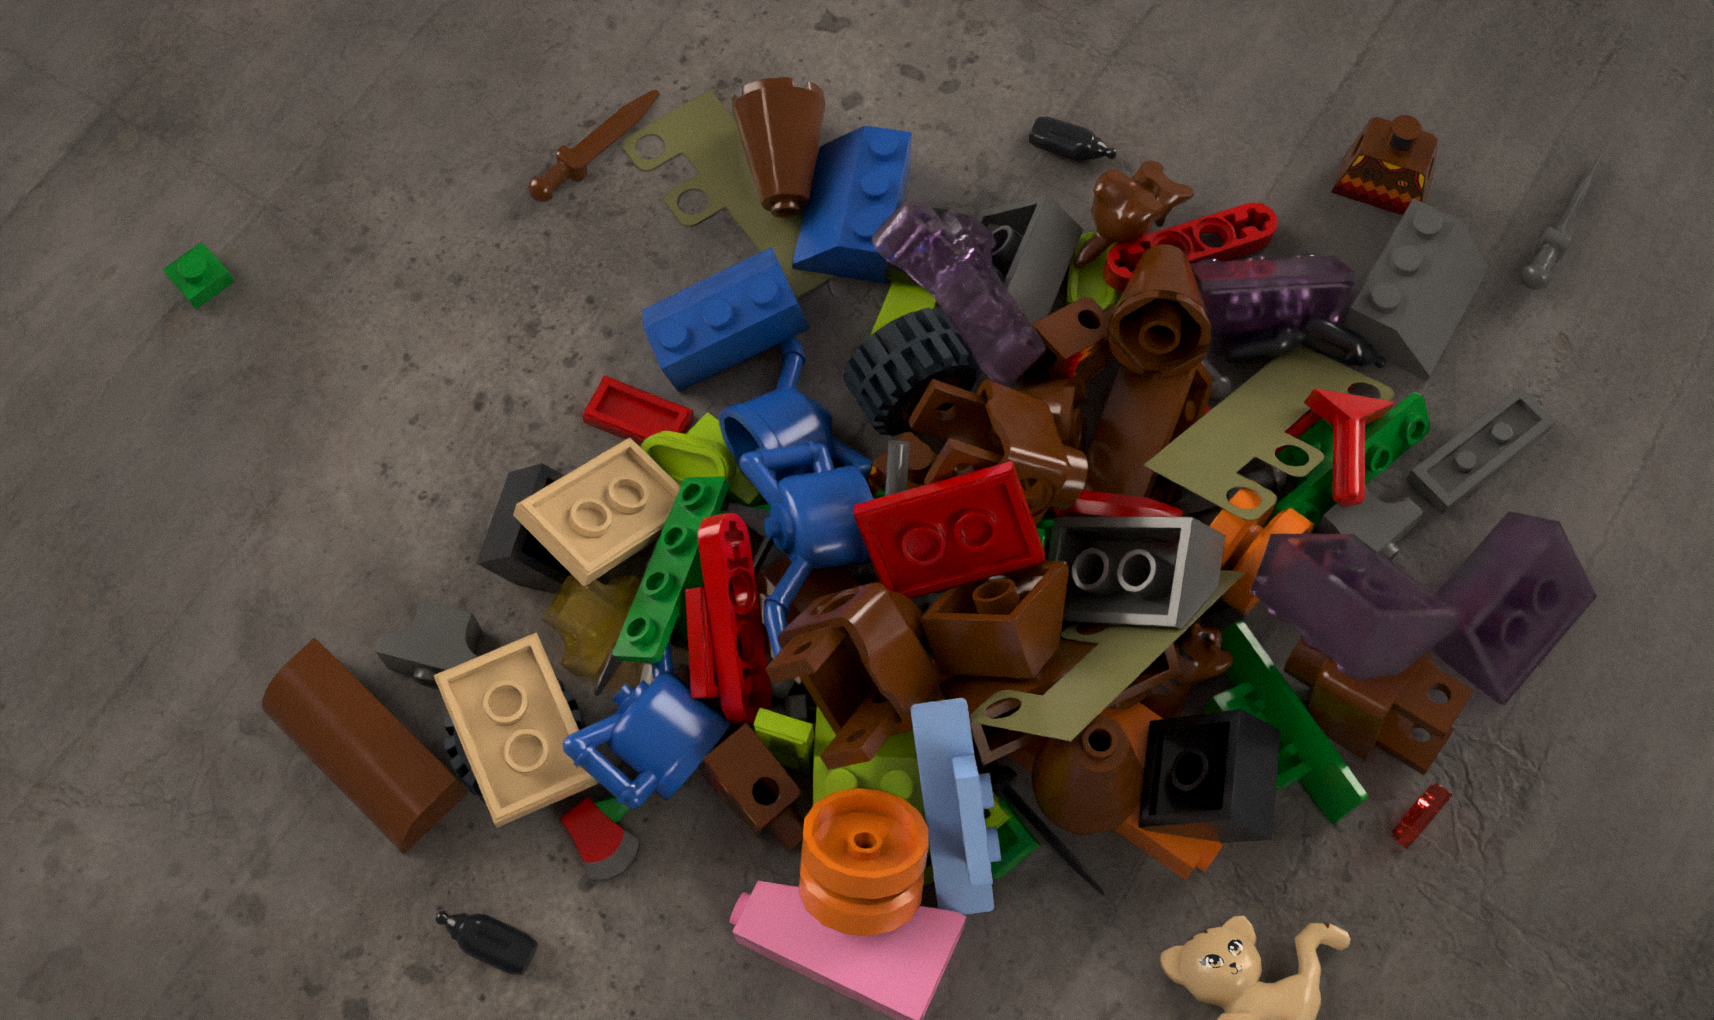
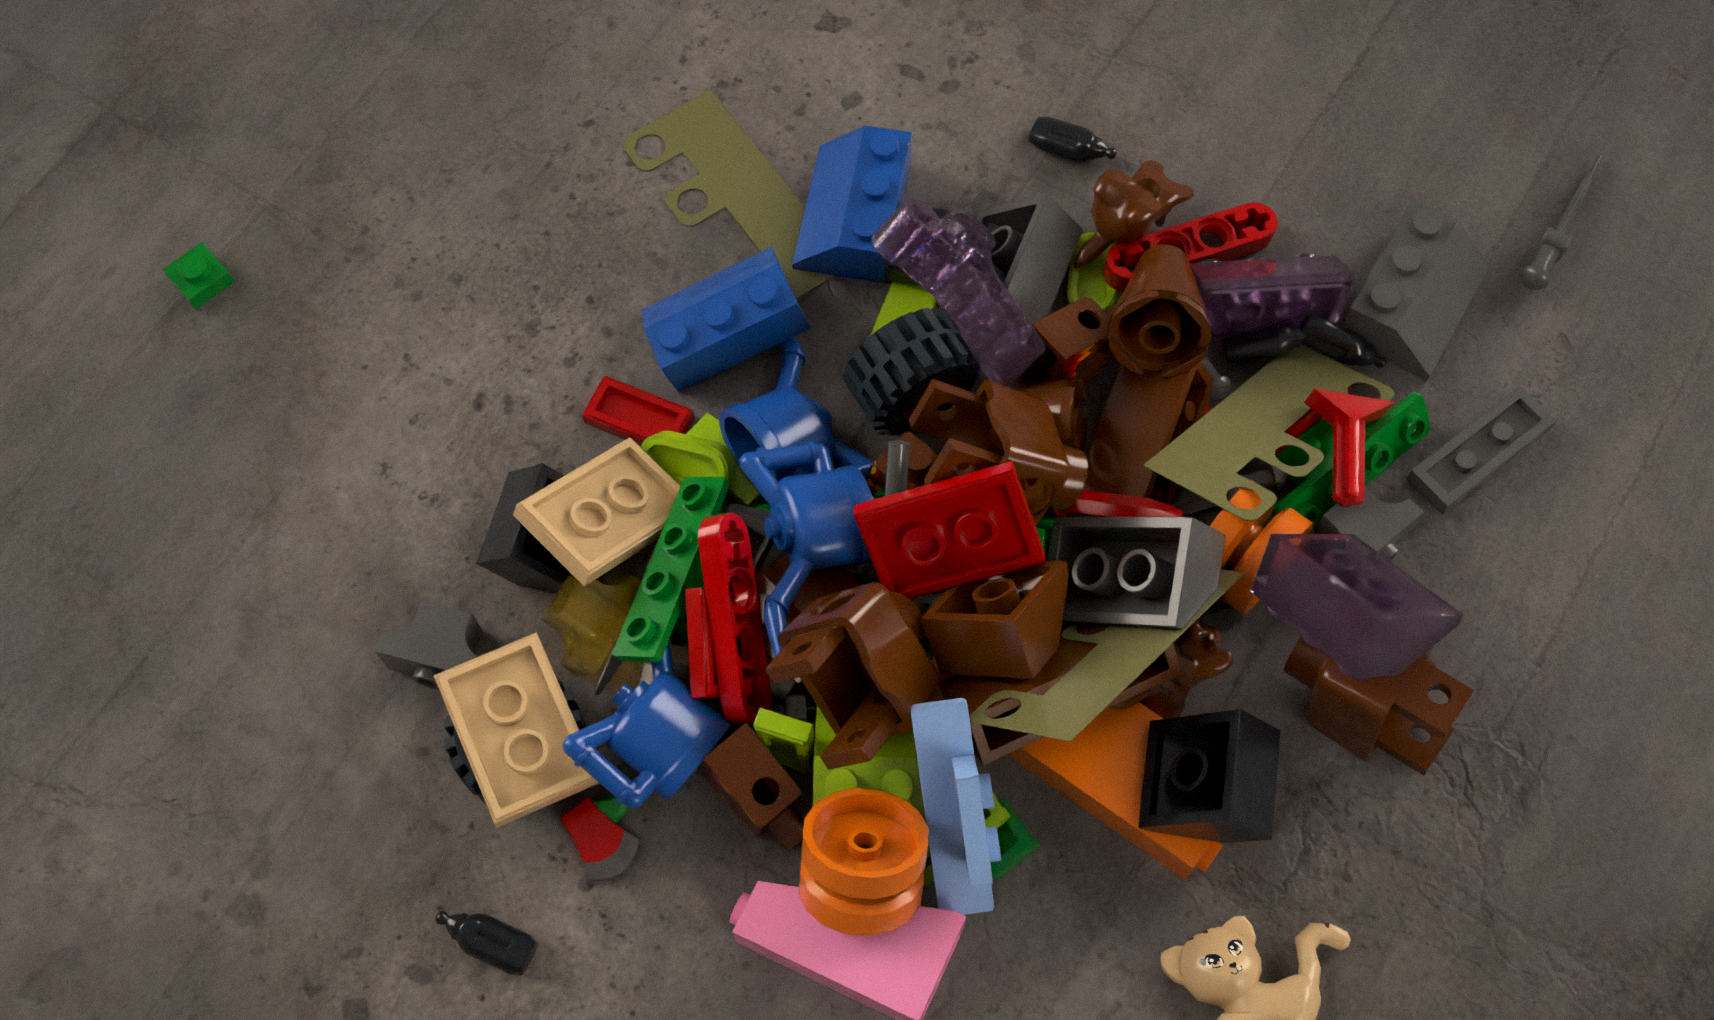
(360, 746): reddish brown brick -> none
(573, 162): reddish brown sword -> none
(781, 140): reddish brown cone -> none
(1001, 783): black sword -> none
(1088, 781): reddish brown cone -> none
(1303, 746): green bracket -> none
(1389, 164): reddish brown torso -> none
(1420, 814): clear red tile -> none
(1515, 601): clear purple slope -> none

